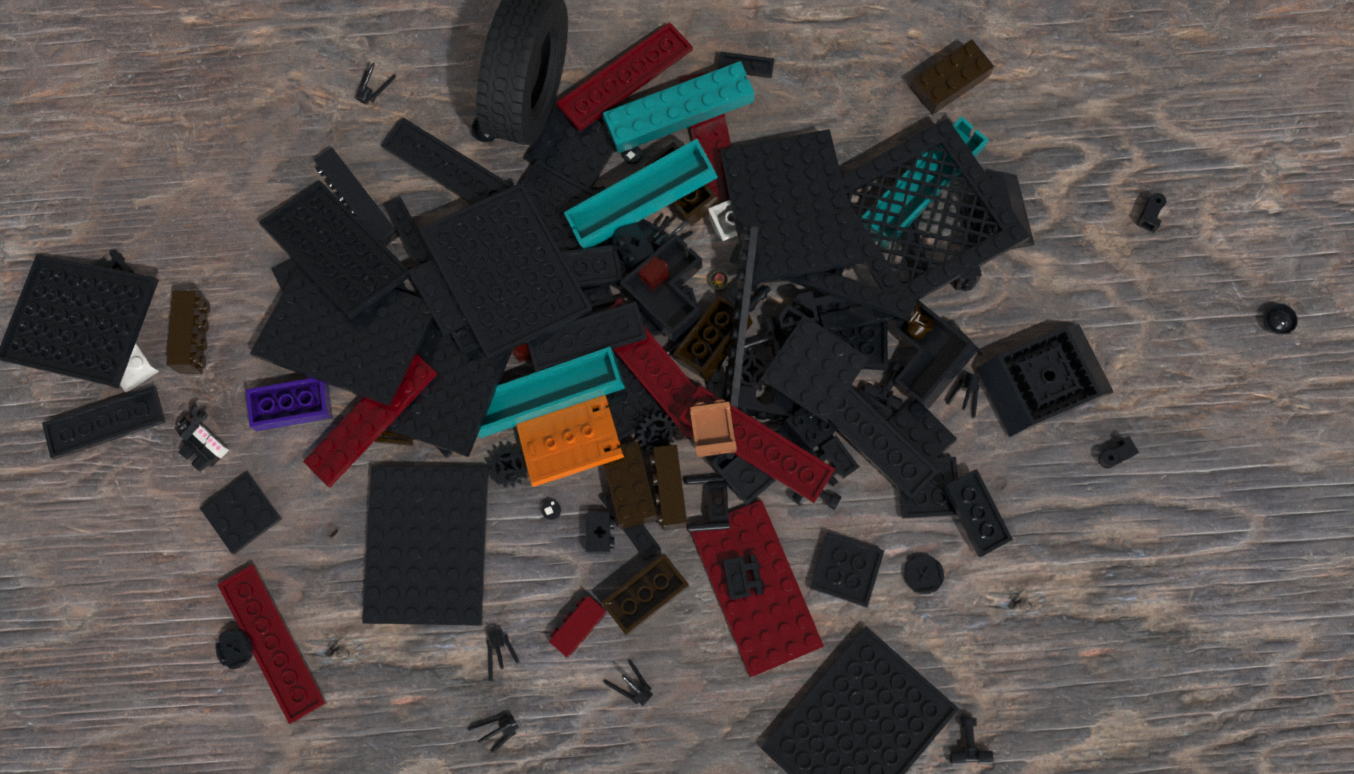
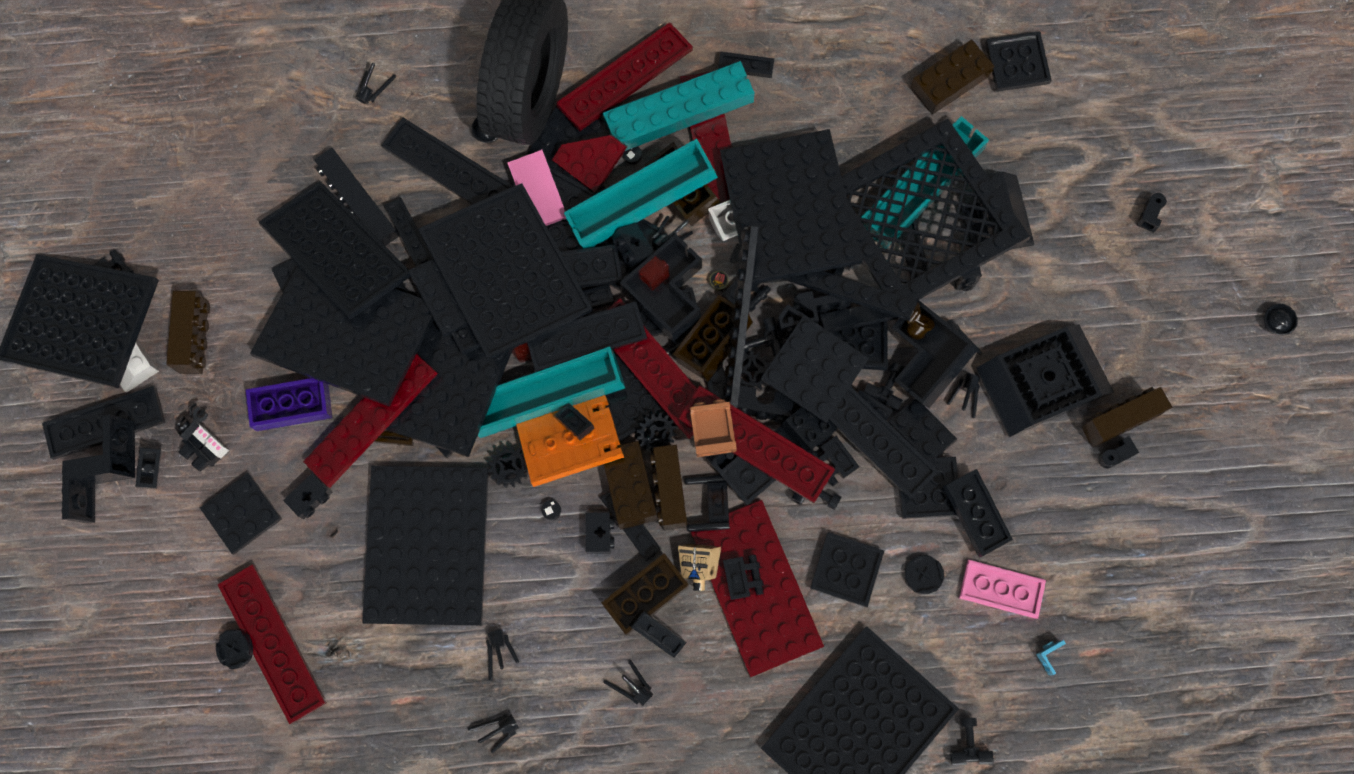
(83, 473): none -> black bracket
(148, 468): none -> black brick
(298, 499): none -> black brick
(538, 181): none -> bright pink tile
(574, 421): none -> black plate
(577, 626): dark red brick -> none
(590, 159): none -> dark red plate
(657, 633): none -> black tile
(699, 563): none -> tan torso
(1002, 589): none -> bright pink tile
(1018, 61): none -> black plate
(1049, 647): none -> medium azure bracket
(1126, 416): none -> dark brown brick

